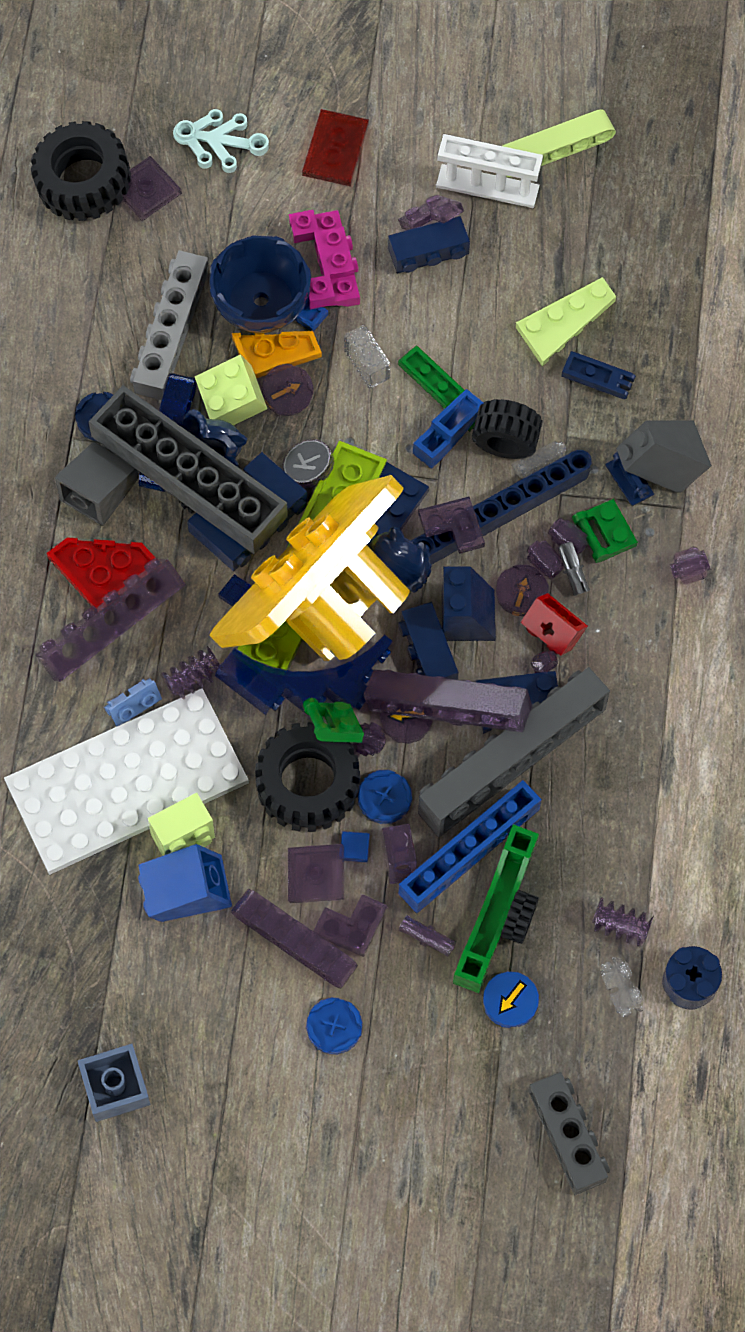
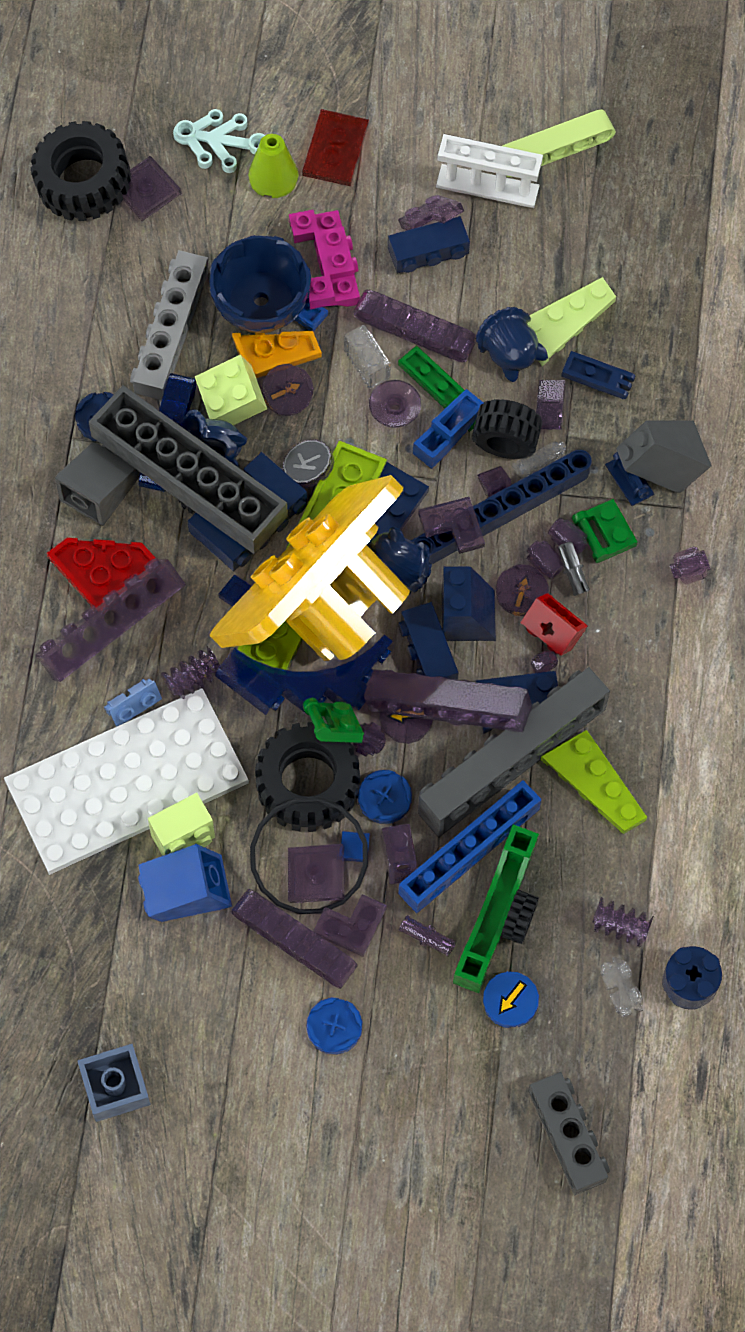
(273, 168): none -> lime cone
(288, 804): none -> black piece
(395, 393): none -> clear purple dish
(415, 325): none -> clear purple beam
(494, 481): none -> clear purple slope
(510, 341): none -> dark blue hair
(550, 403): none -> clear purple slope
(592, 775): none -> lime wing

